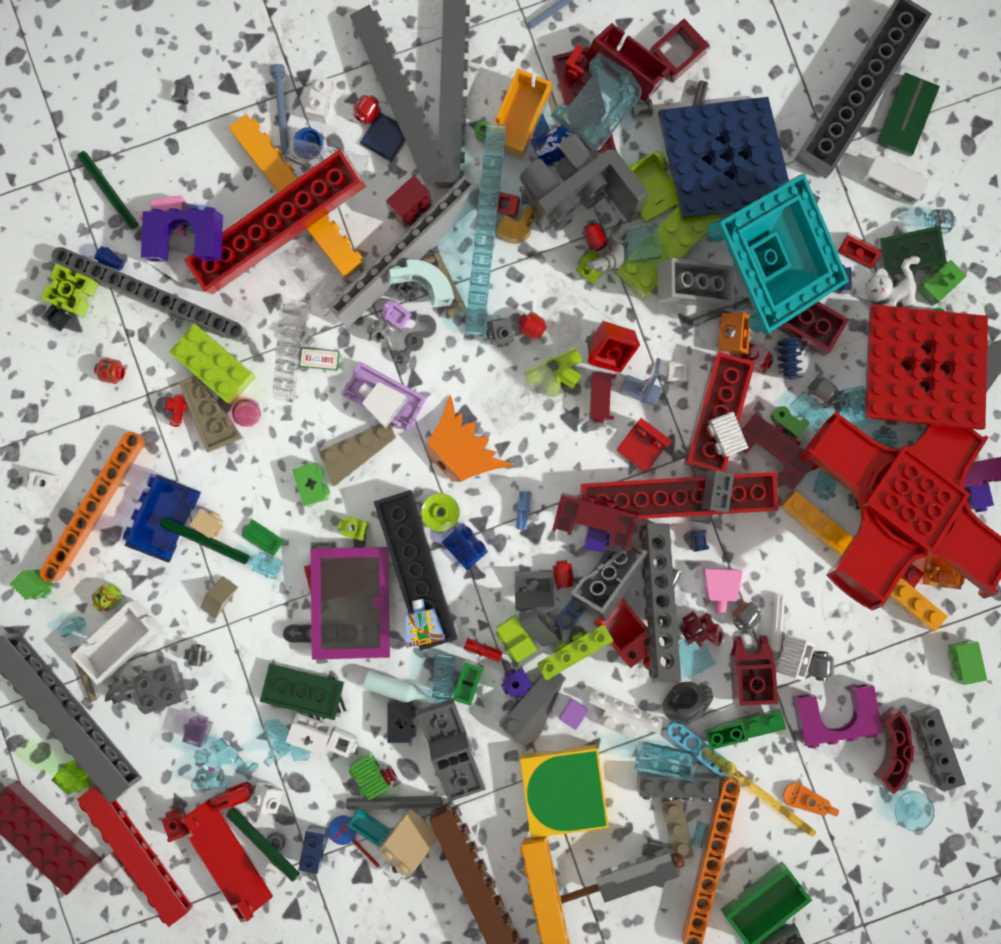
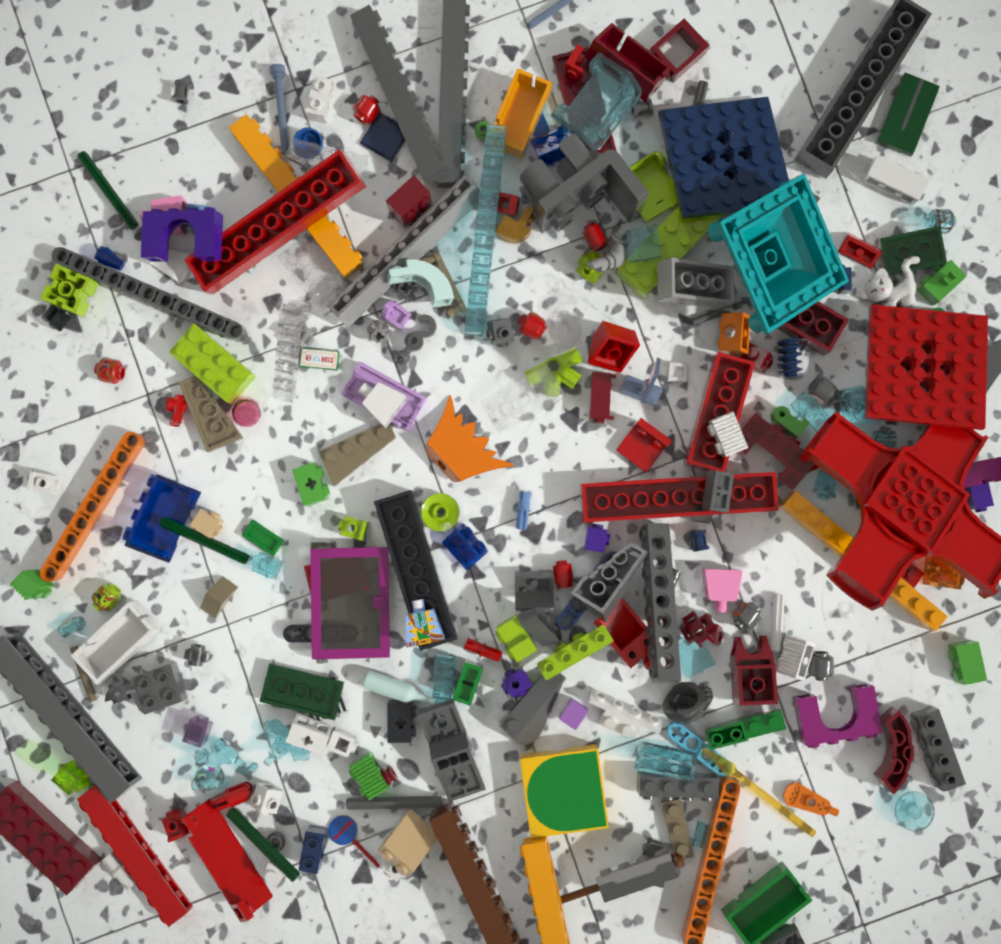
(368, 827): teal tile -> none
(596, 514): dark red bracket -> none

